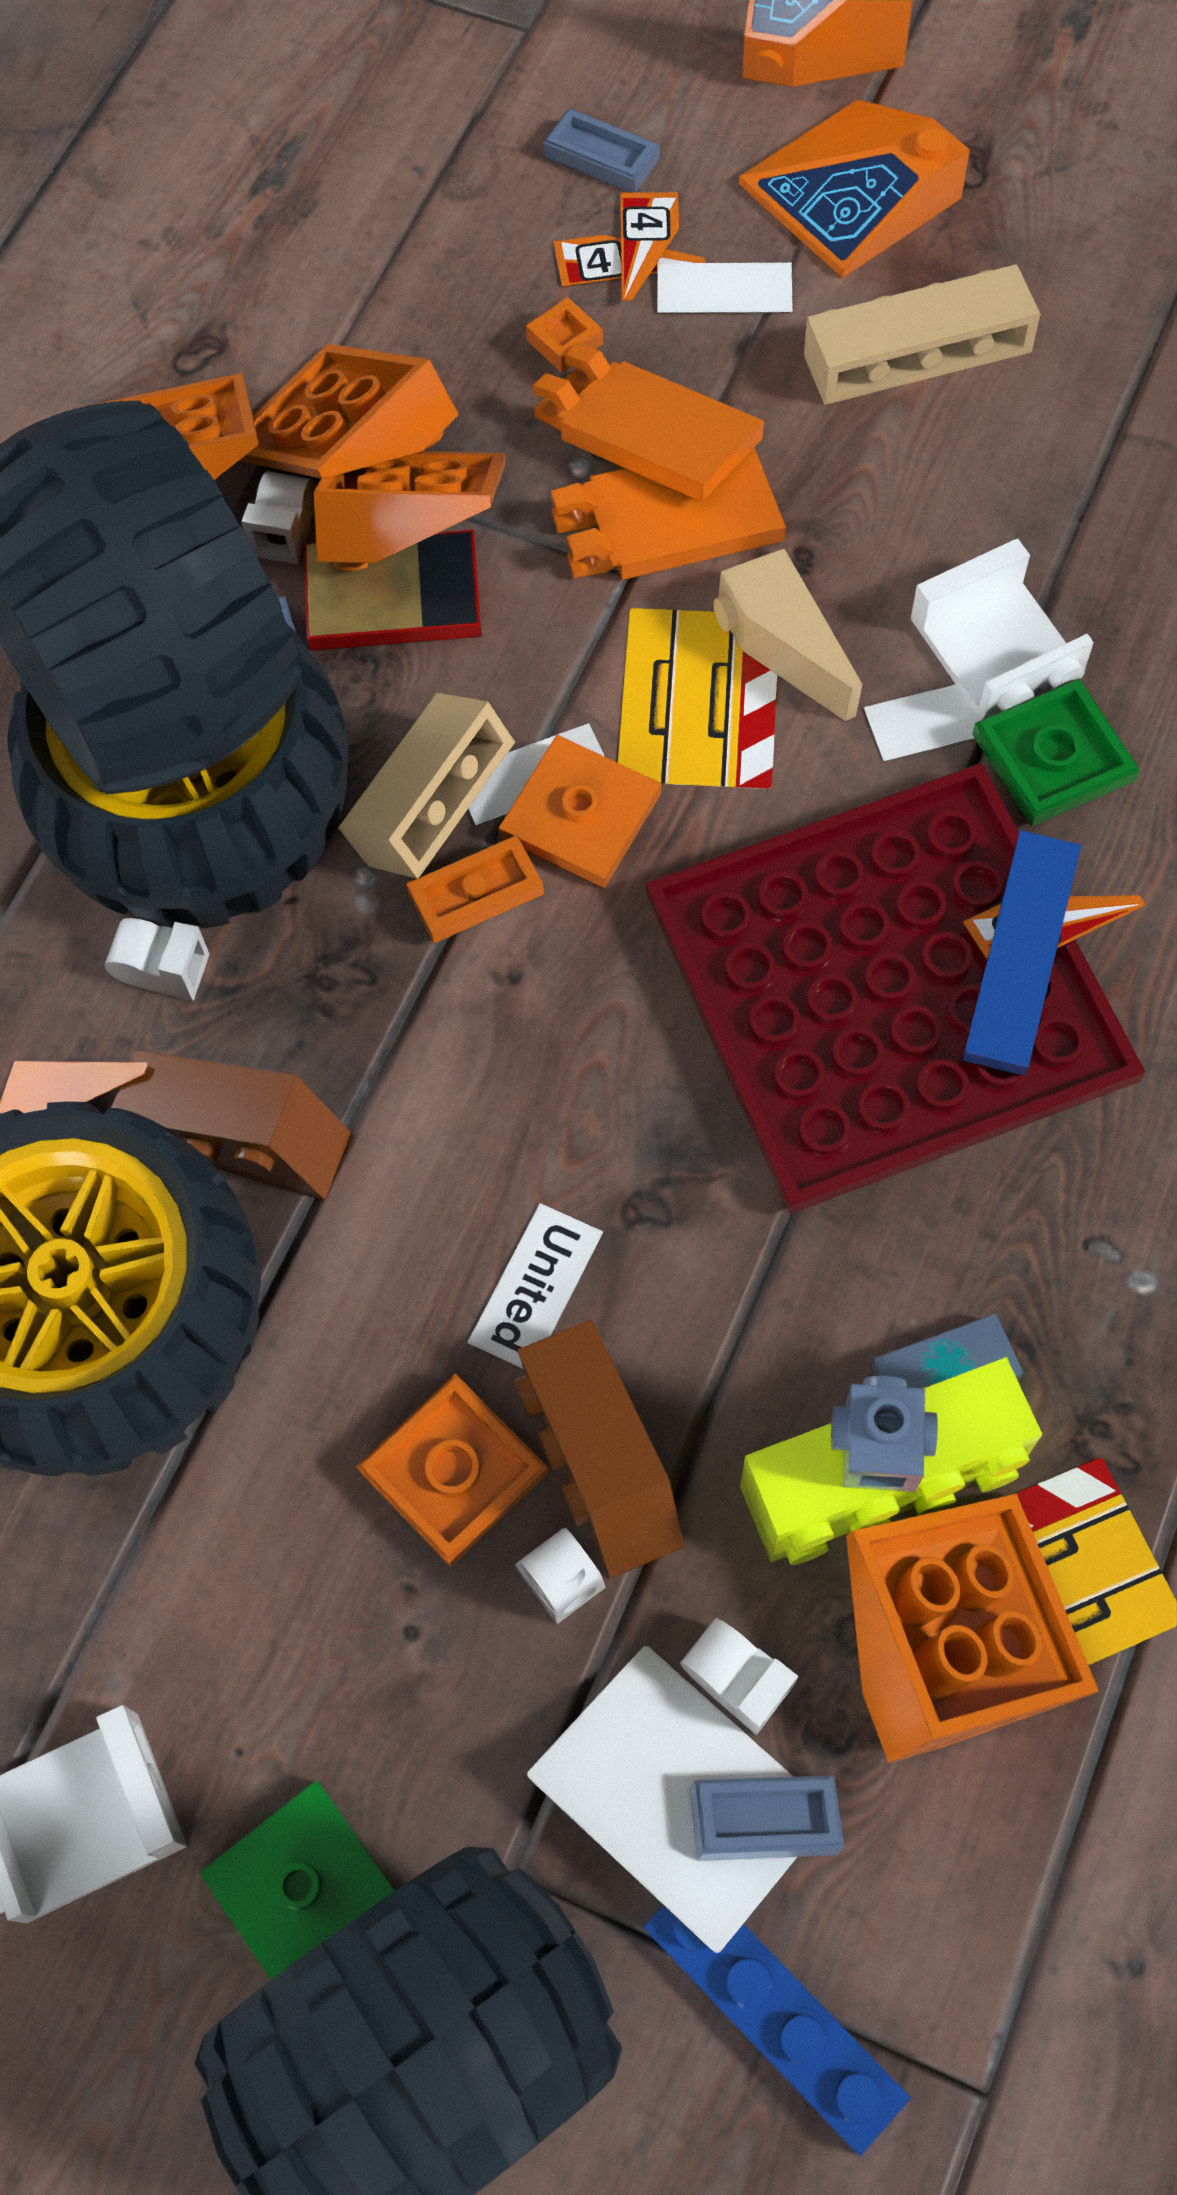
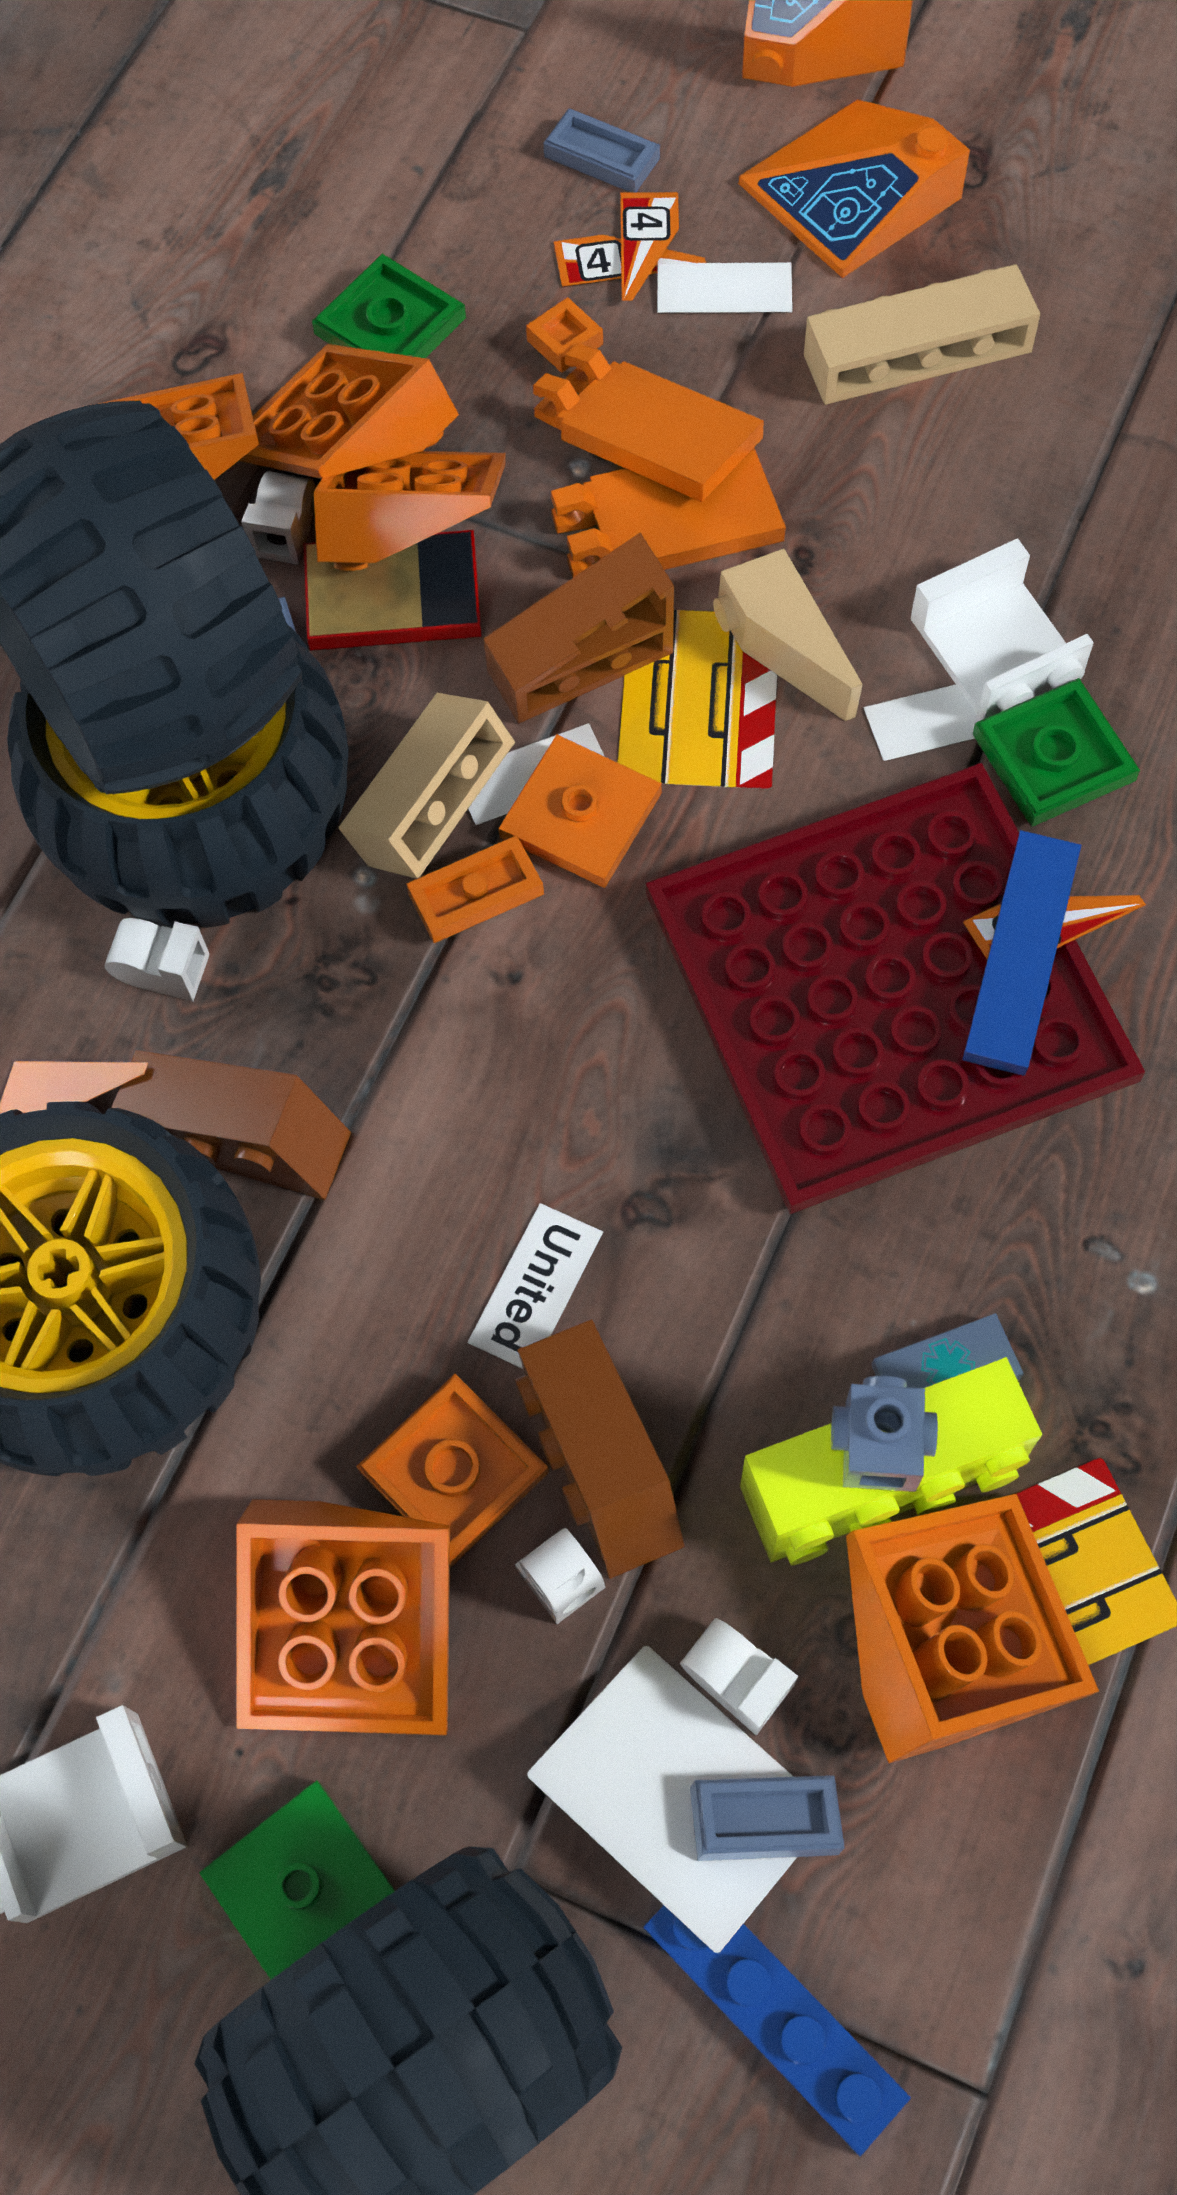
(341, 1620): none -> orange slope
(390, 312): none -> green plate
(585, 632): none -> dark orange wedge

